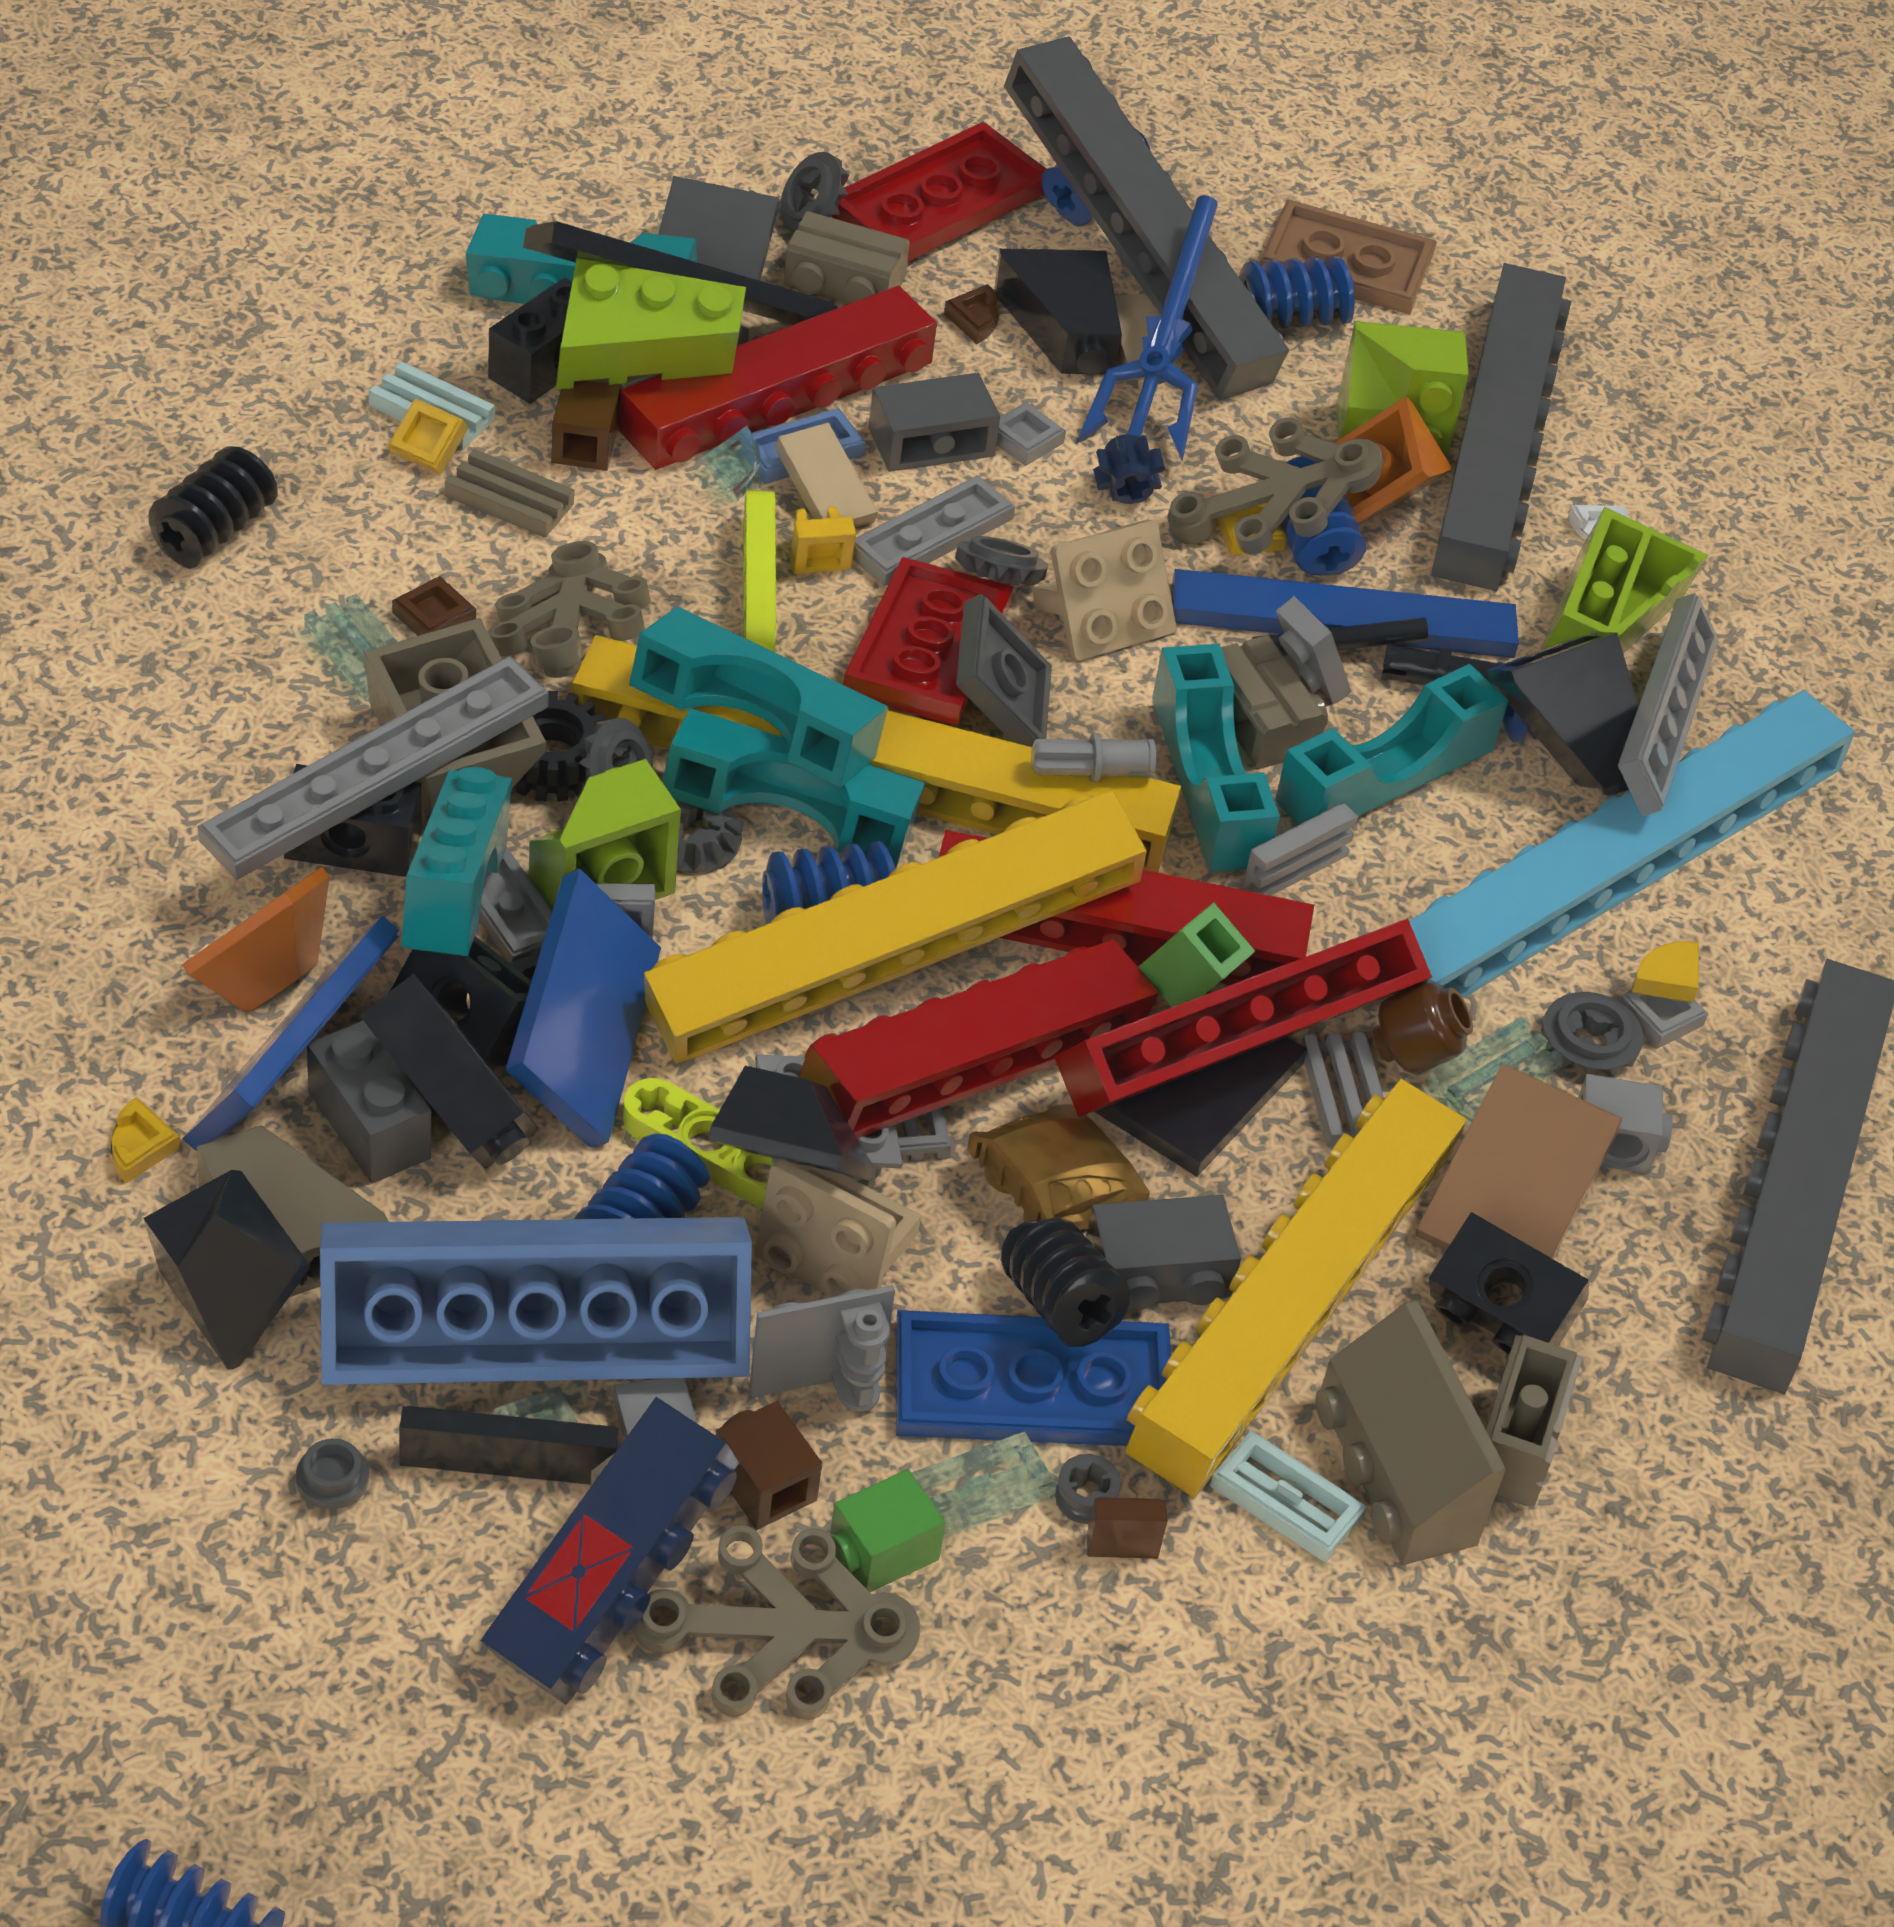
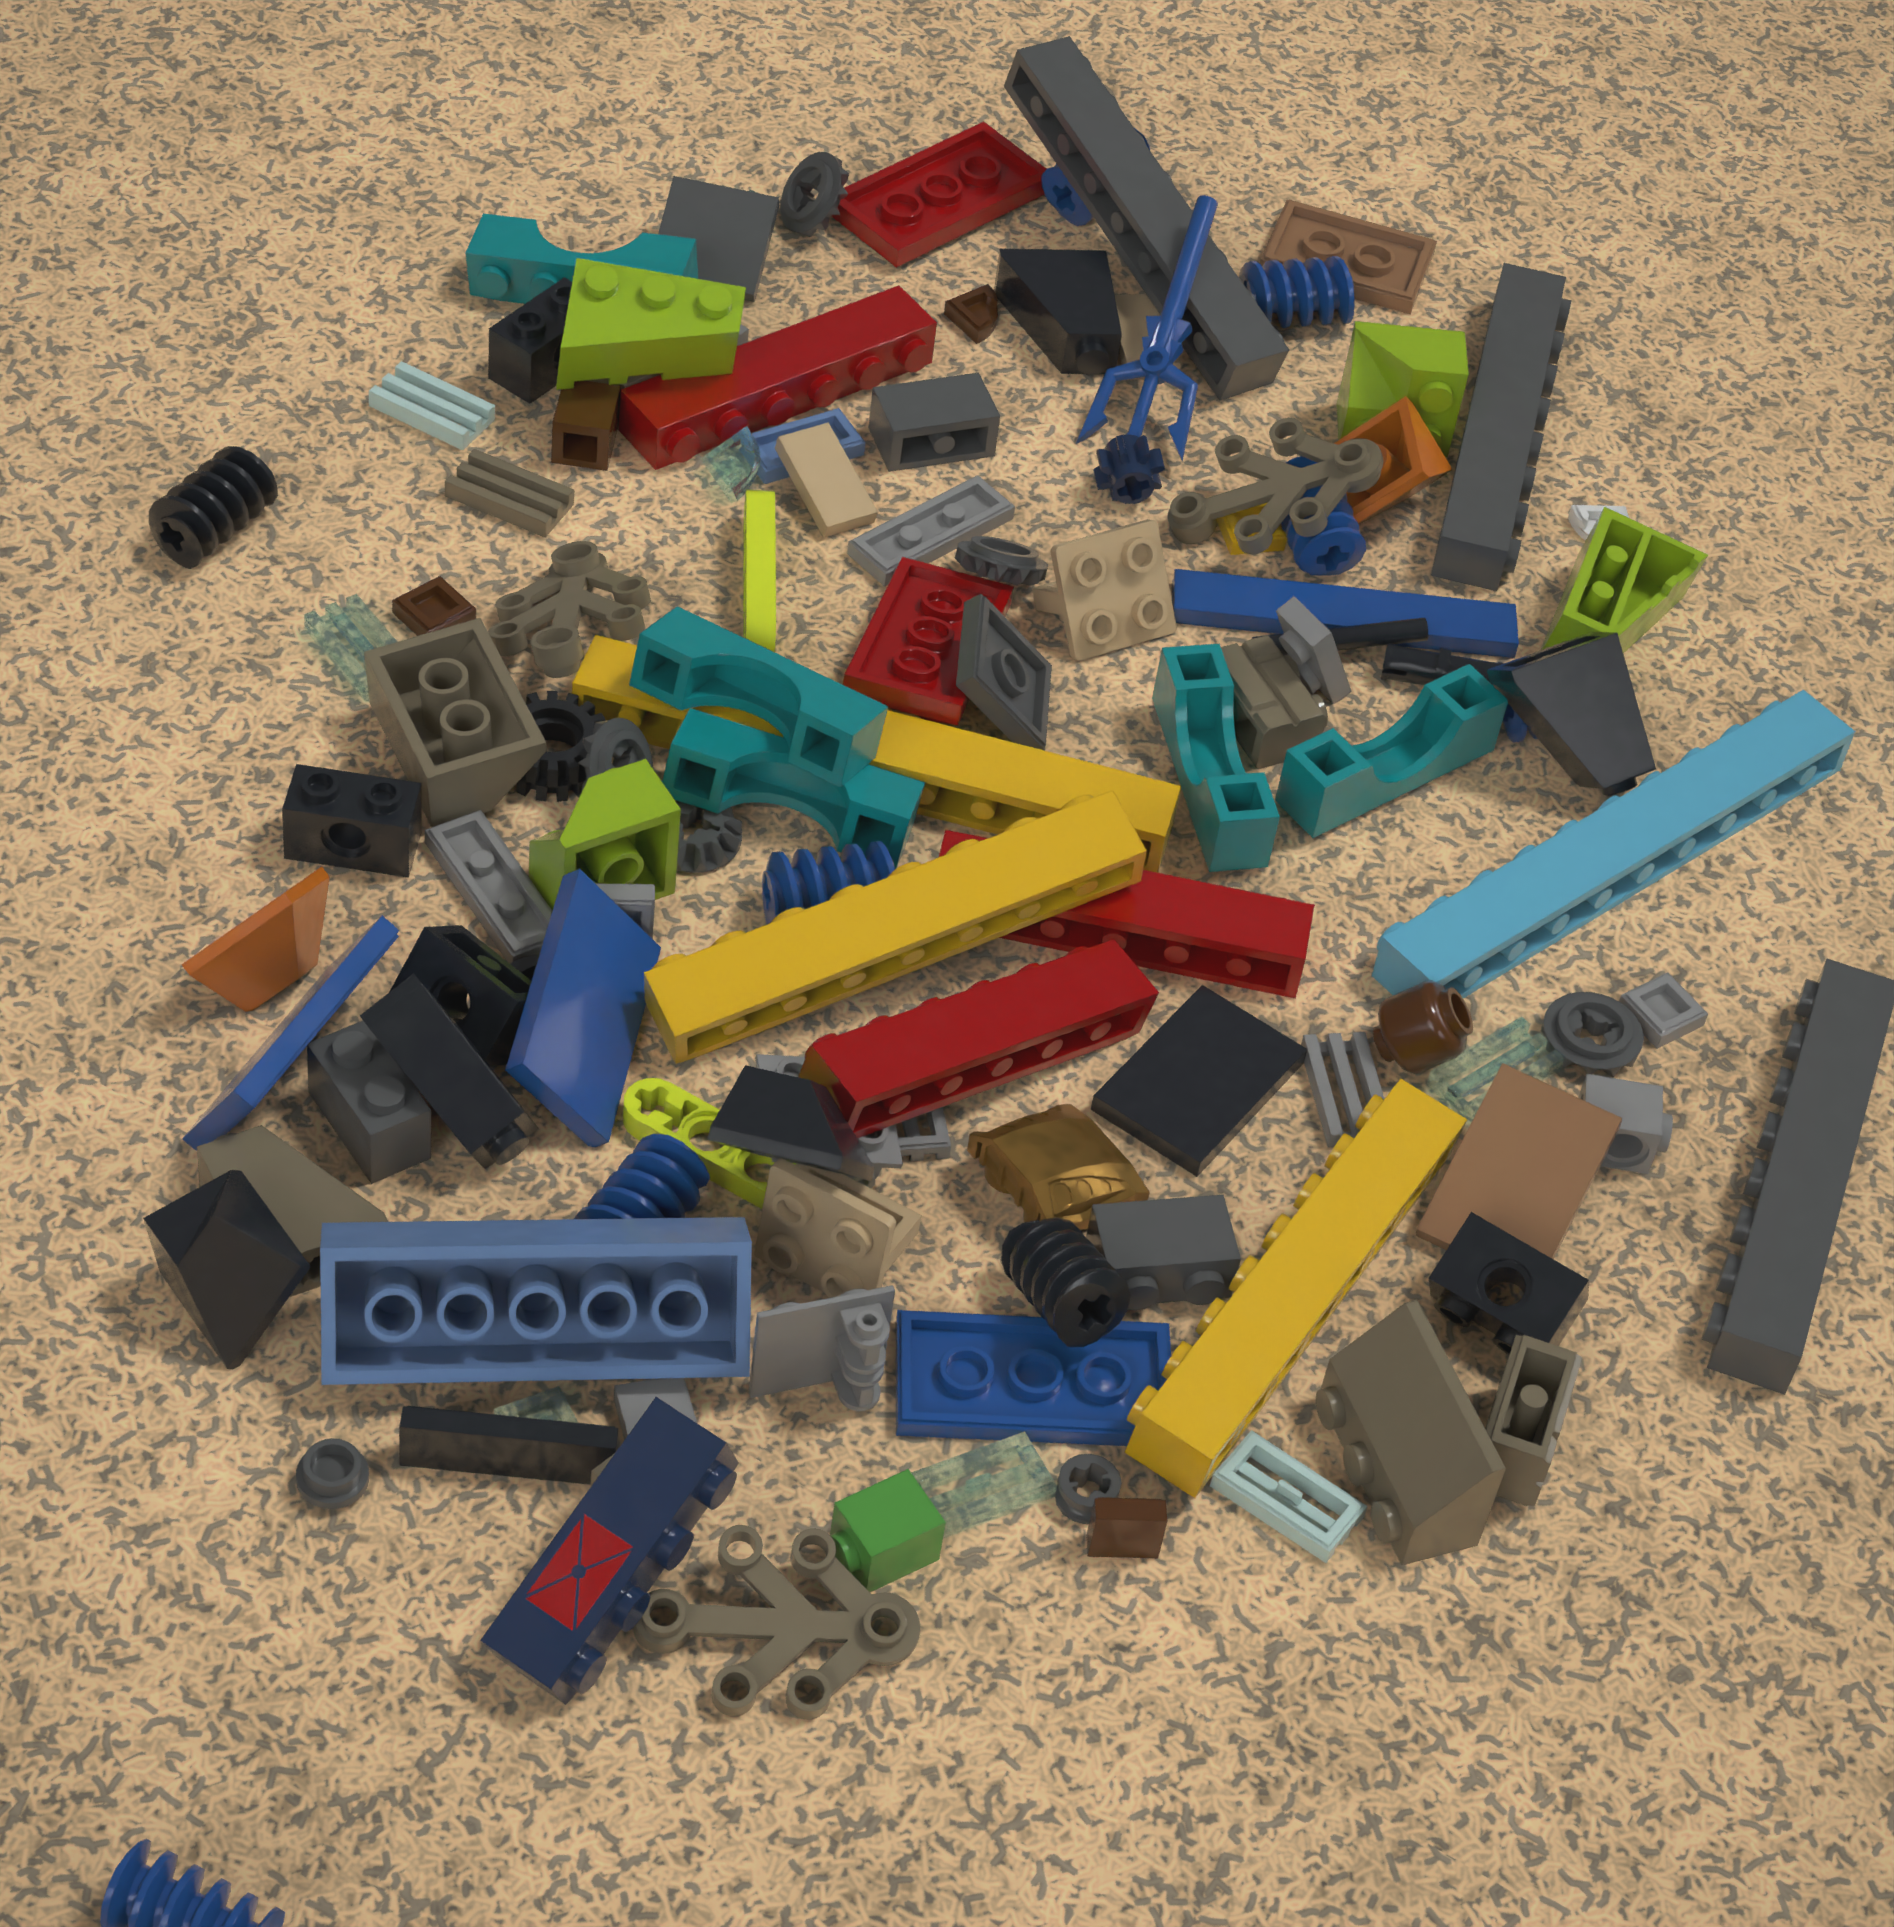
(140, 1140): yellow tile -> none
(372, 767): light grey tile -> none
(428, 436): yellow tile -> none
(451, 862): teal arch -> none
(760, 297): black tile -> none
(775, 1465): reddish brown brick -> none
(822, 543): yellow tile -> none
(843, 259): dark tan brick -> none
(1028, 434): light grey tile -> none
(1094, 757): light grey axle -> none
(1196, 957): bright green brick -> none
(1241, 1017): red brick -> none
(1300, 851): light grey tile -> none
(1668, 704): light grey tile -> none
(1670, 972): yellow tile -> none

